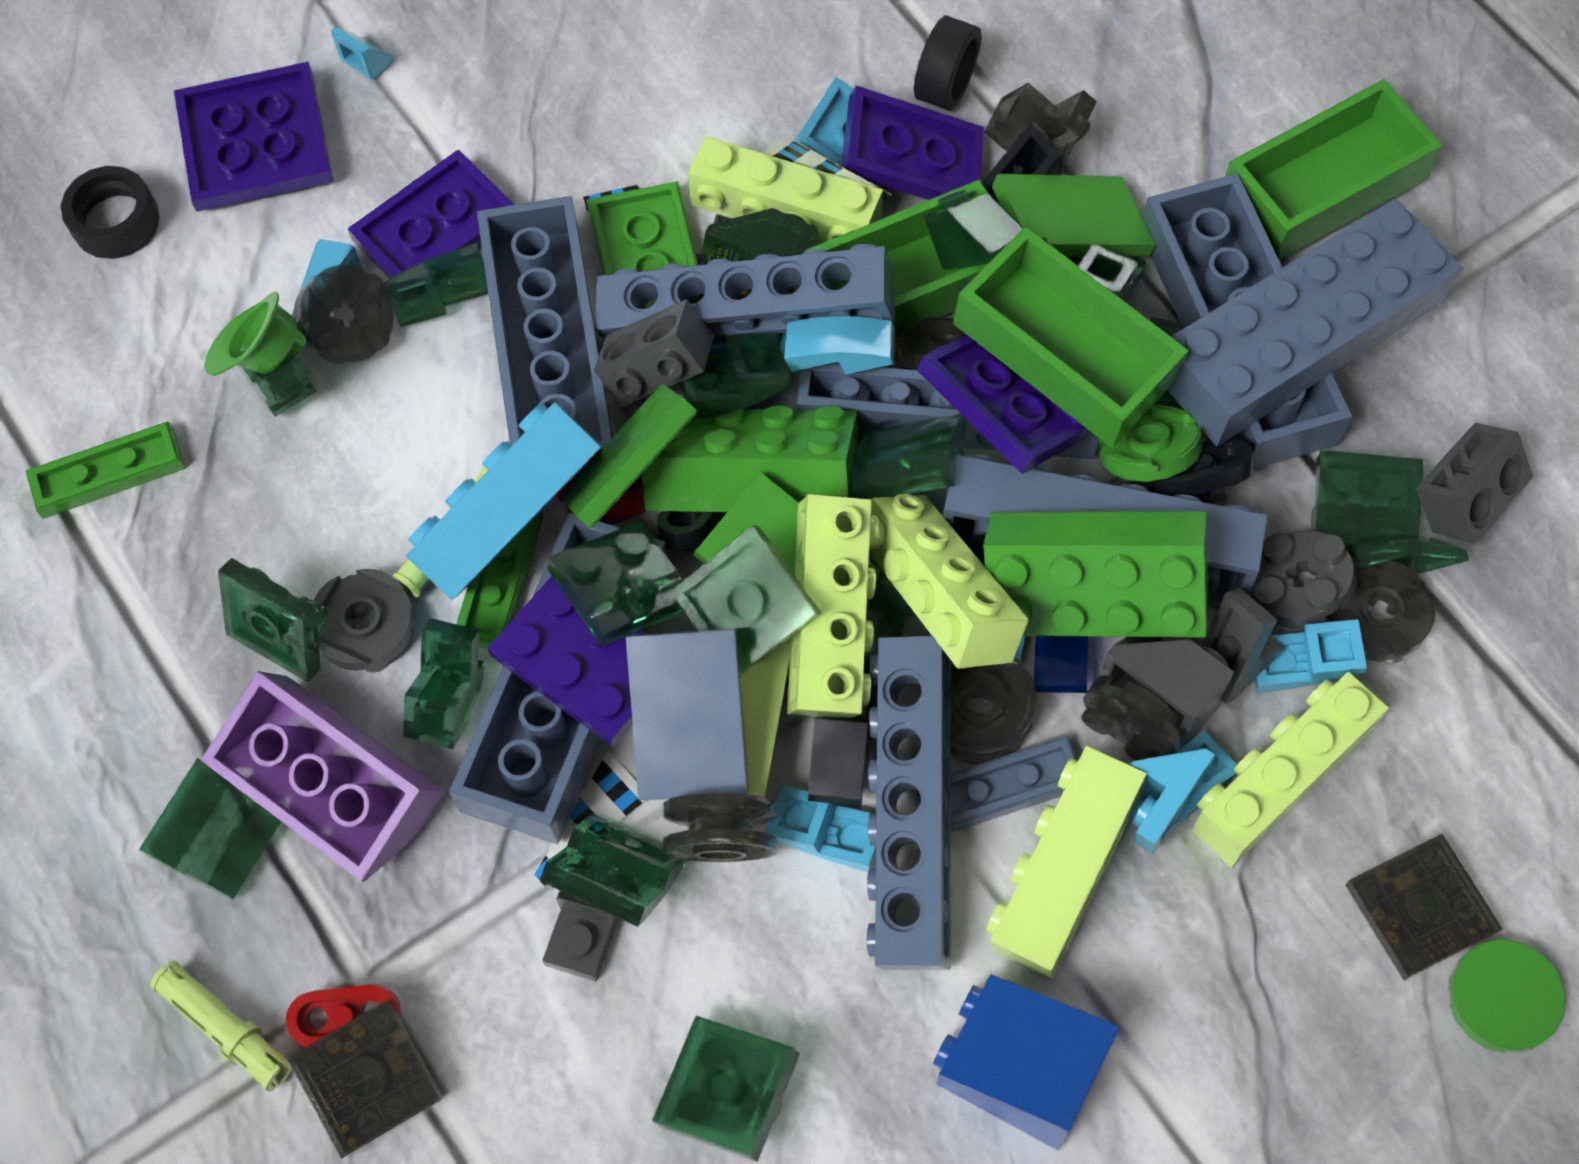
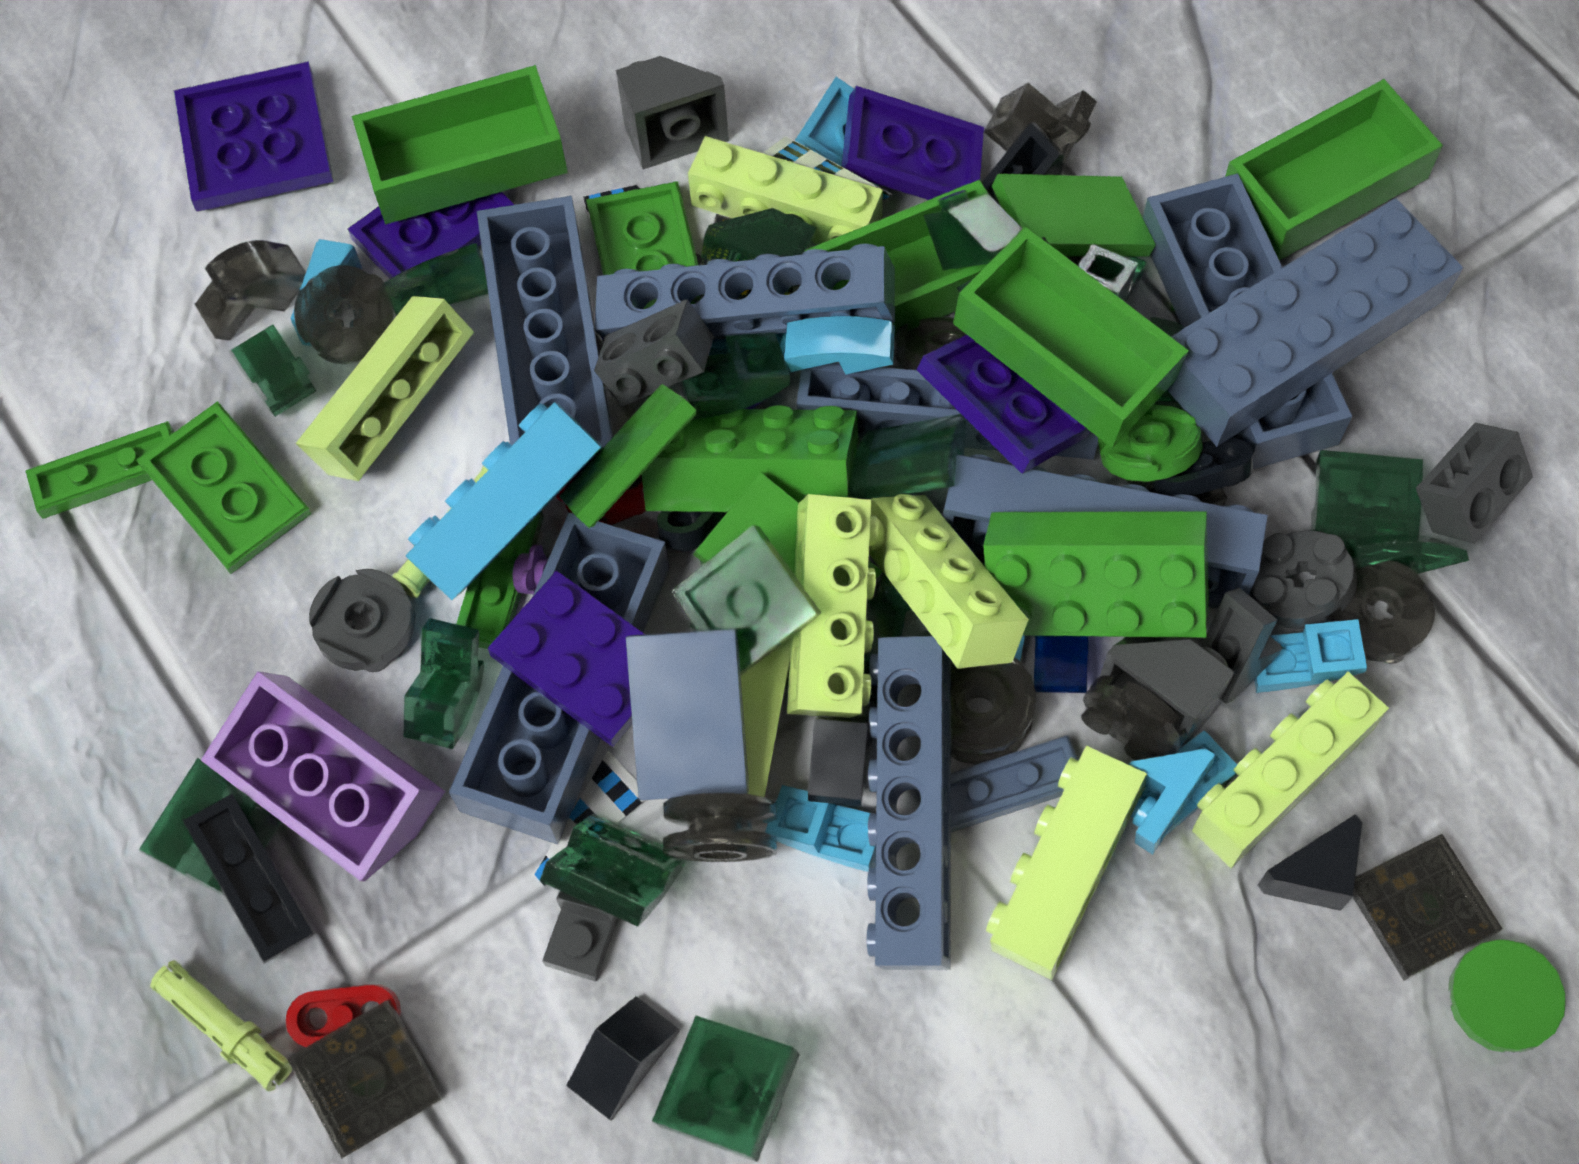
(93, 188): black tyre -> none
(224, 487): none -> bright green tile
(245, 279): none -> clear smoke brick
(247, 878): none -> black plate
(256, 340): bright green piece -> none
(271, 619): clear green hinge -> none
(360, 53): medium azure slope -> none
(385, 388): none -> yellowish green brick
(460, 144): none -> bright green piece
(529, 569): none -> medium lavender plate
(618, 582): hinge -> none
(620, 1056): none -> black slope
(670, 109): none -> dark grey slope
(947, 62): black tyre -> none
(1024, 1058): blue slope -> none
(1320, 871): none -> black slope

